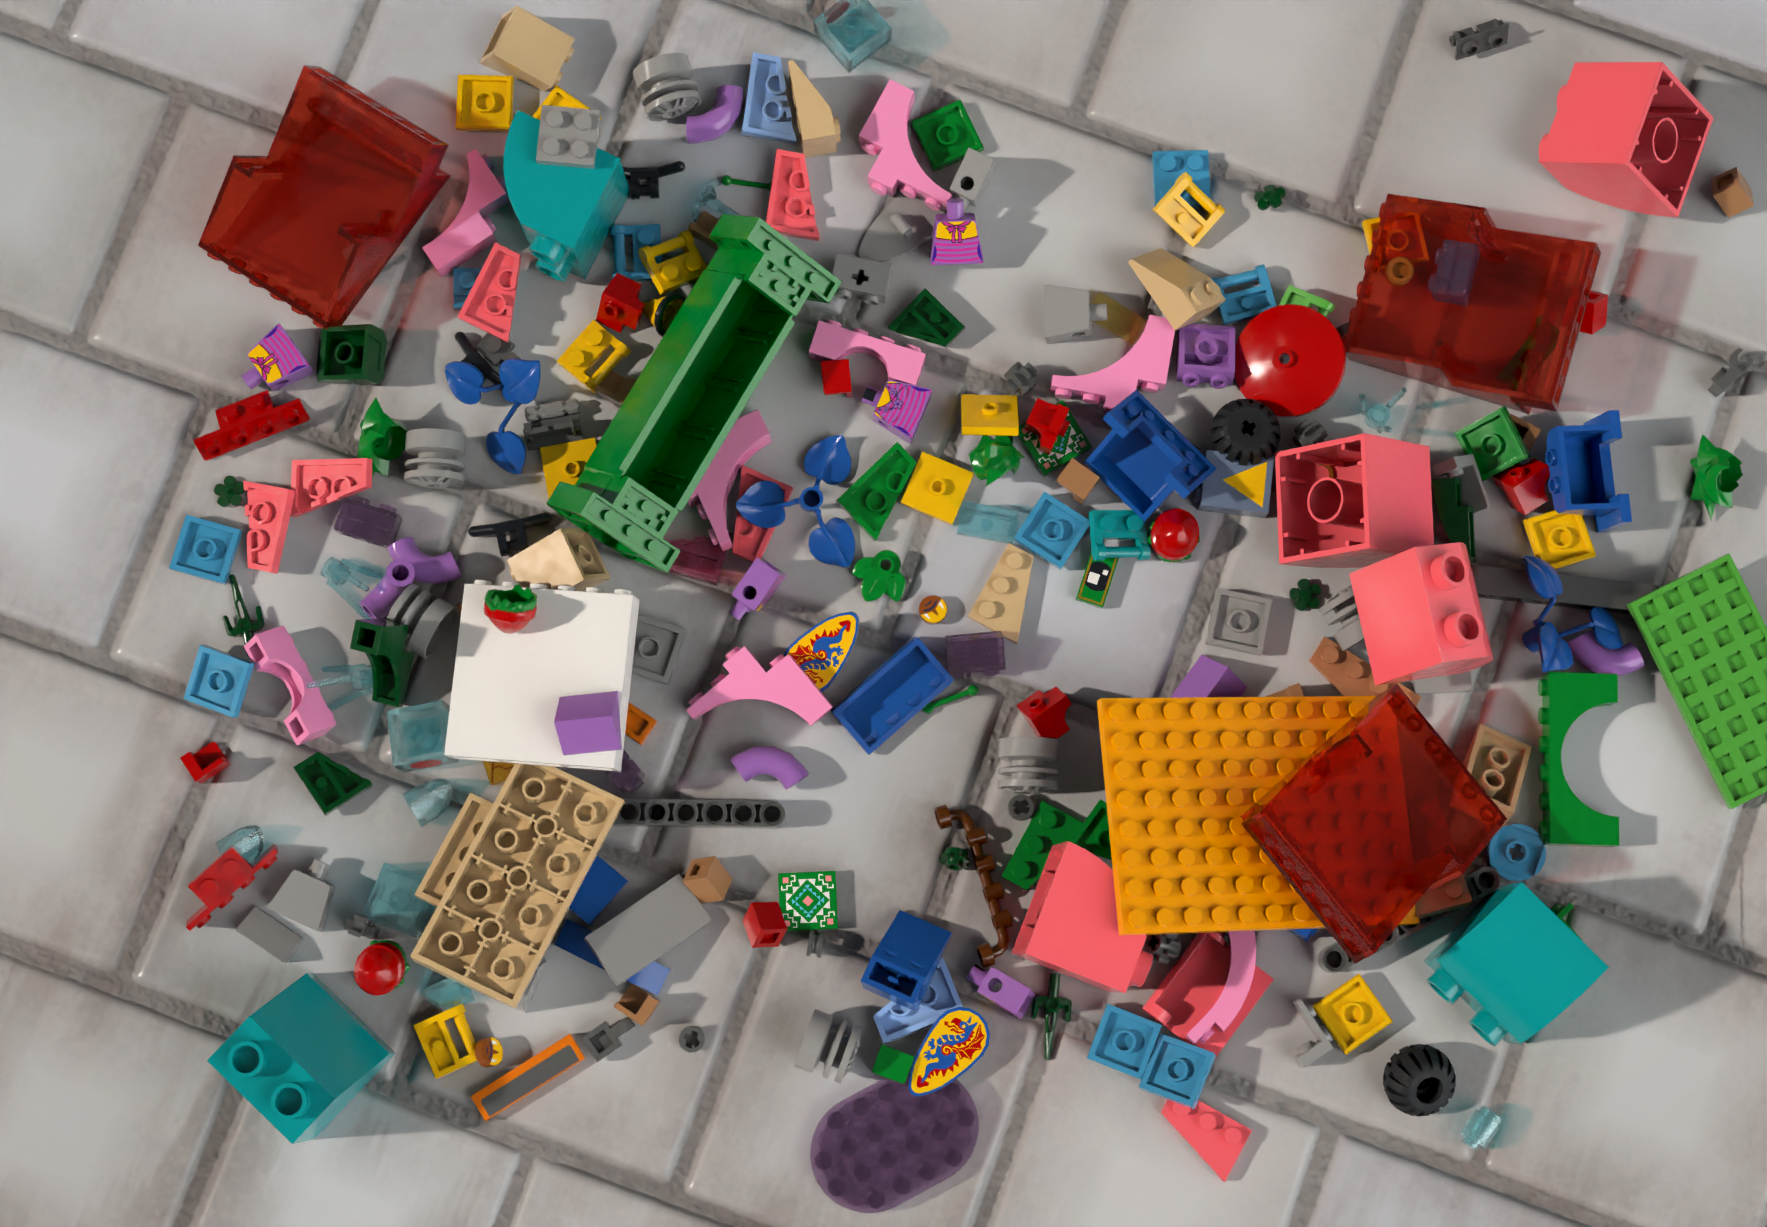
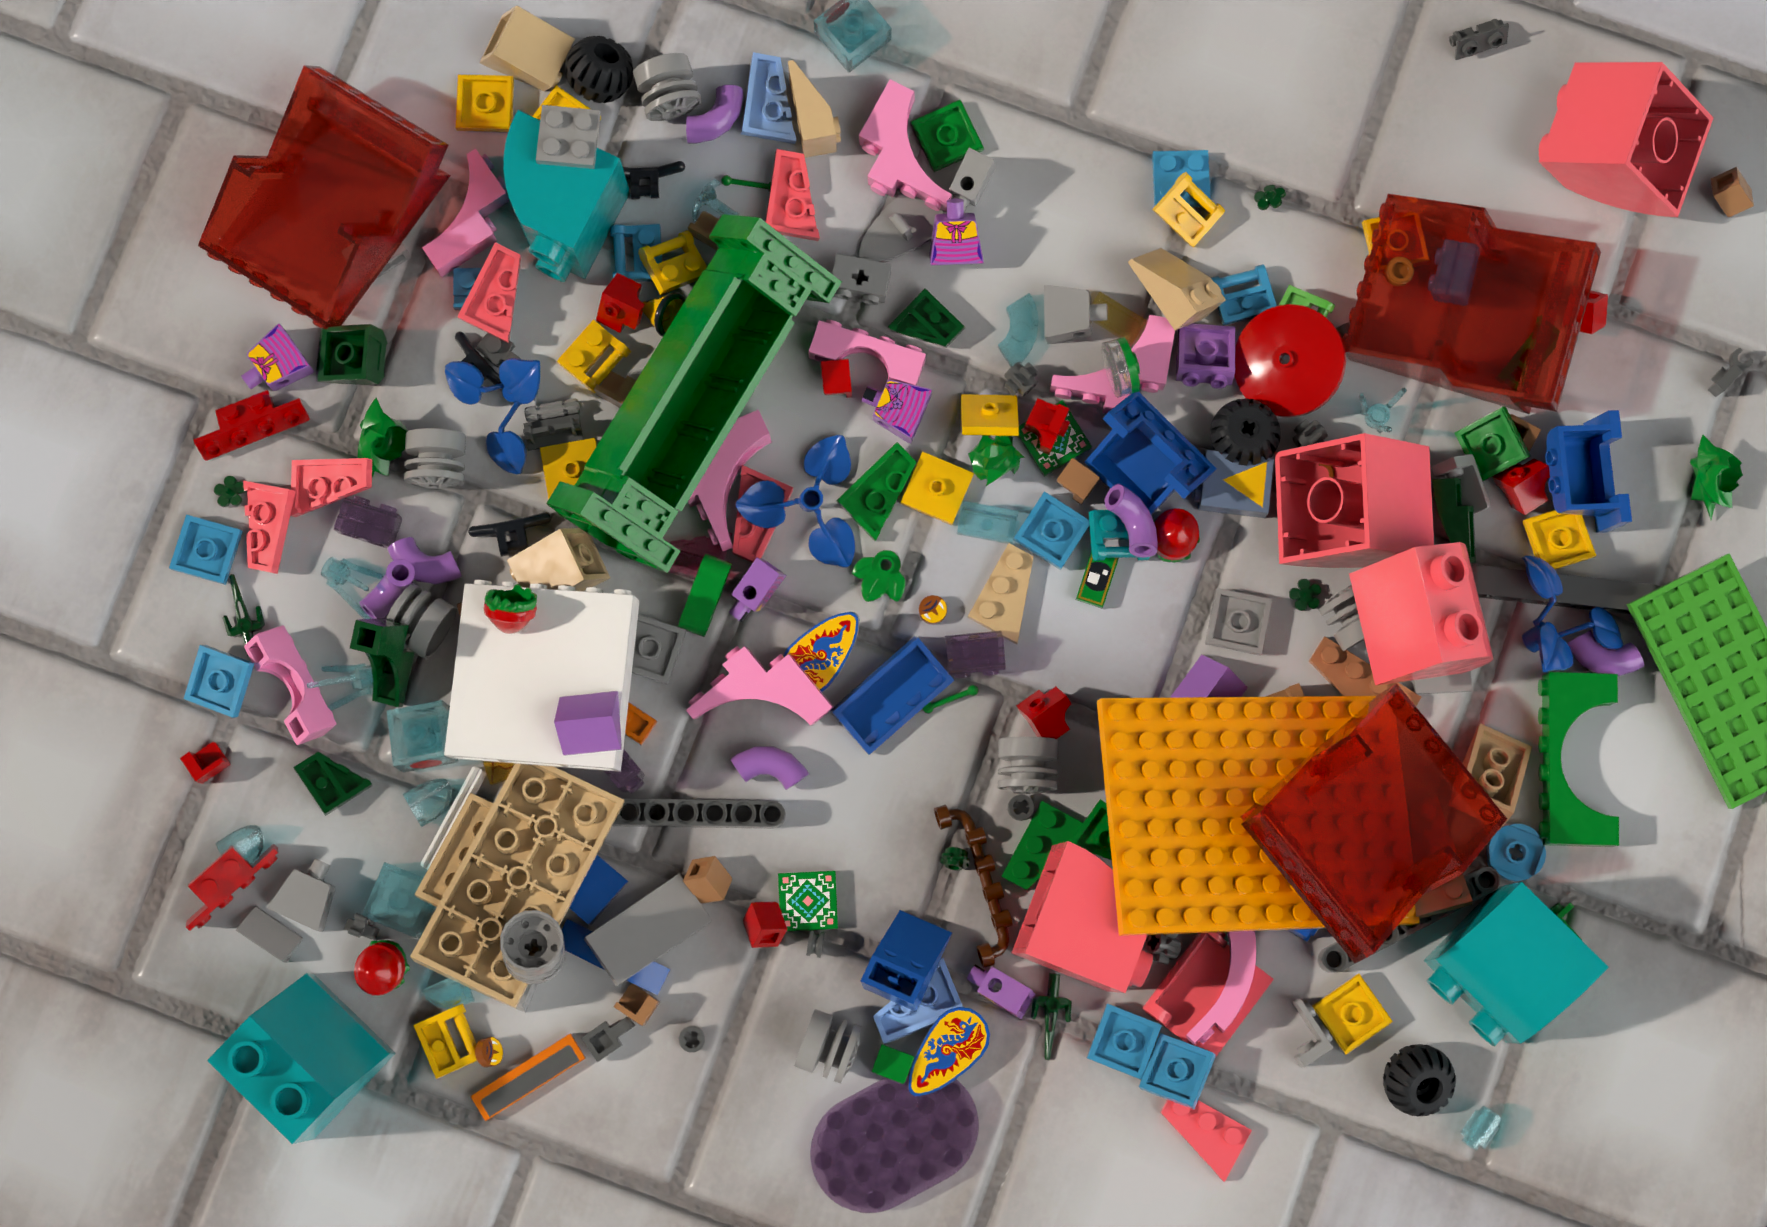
(471, 785): none -> white axle
(528, 931): none -> light grey wheel
(599, 69): none -> black wheel
(704, 595): none -> green beam
(1022, 330): none -> clear light blue tile
(1121, 367): none -> clear piece
(1135, 518): none -> medium lavender cylinder

